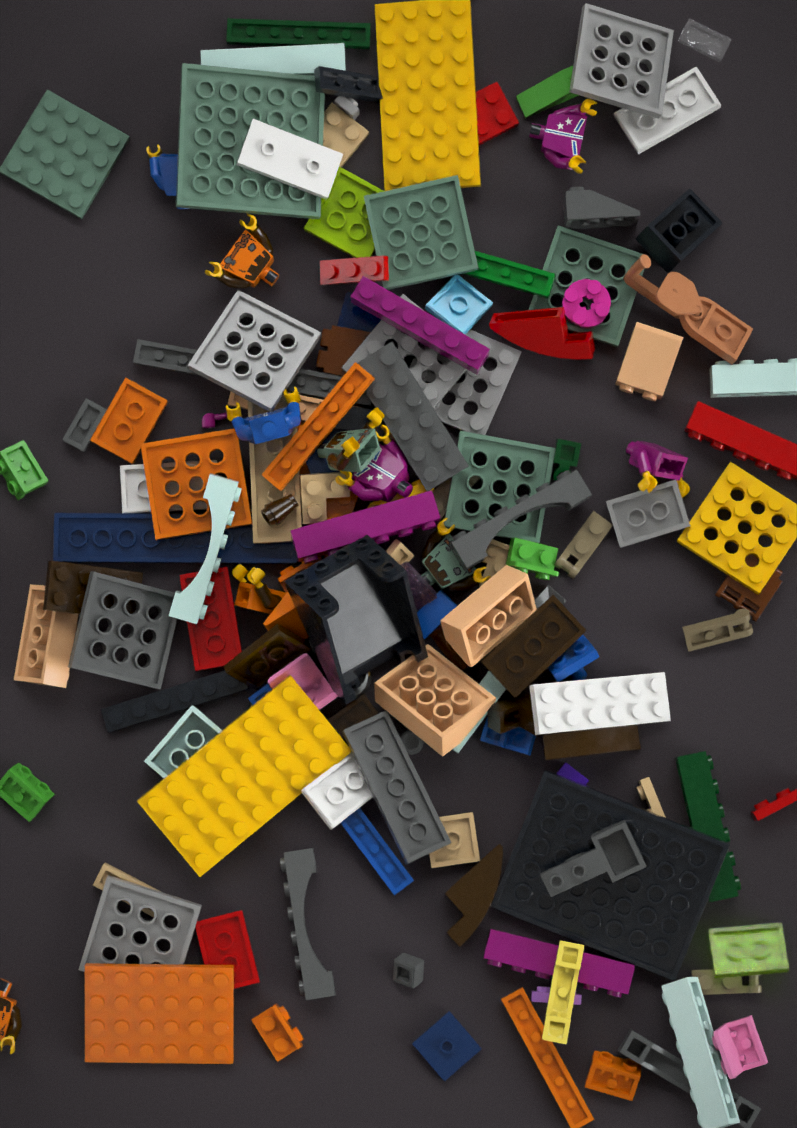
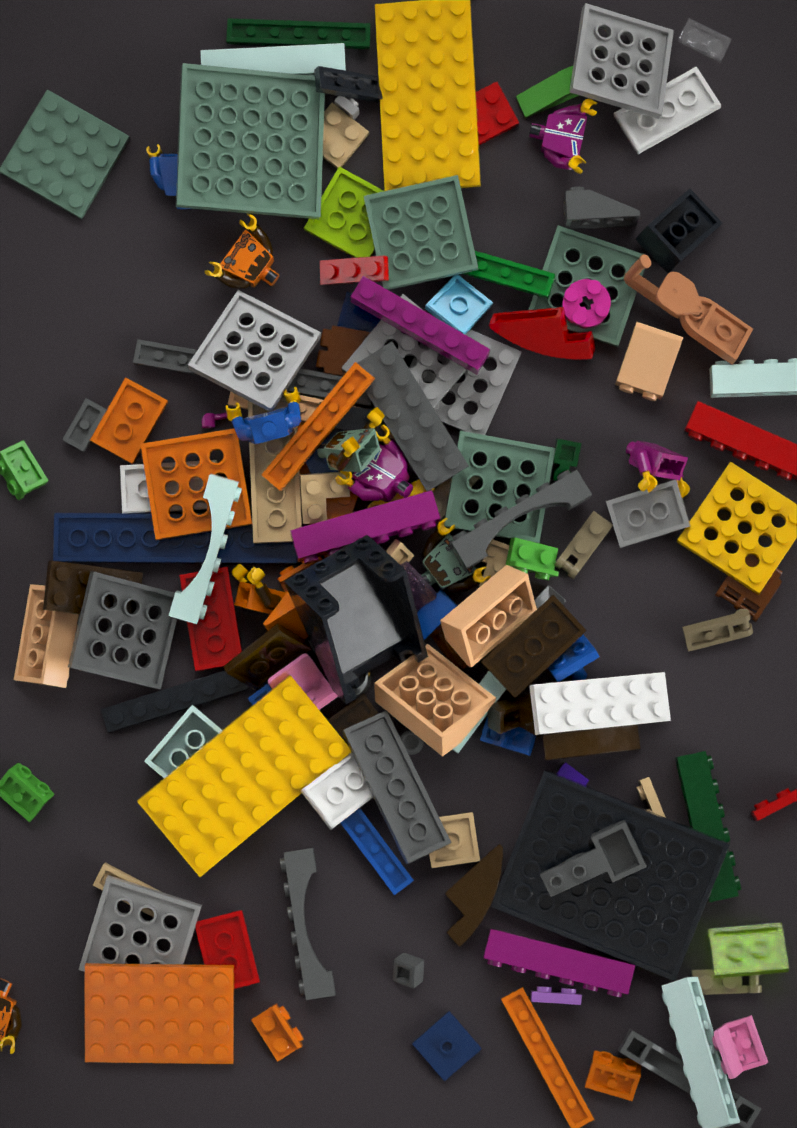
(278, 510): dark brown cone -> none
(289, 159): white plate -> none
(562, 992): light yellow slope -> none

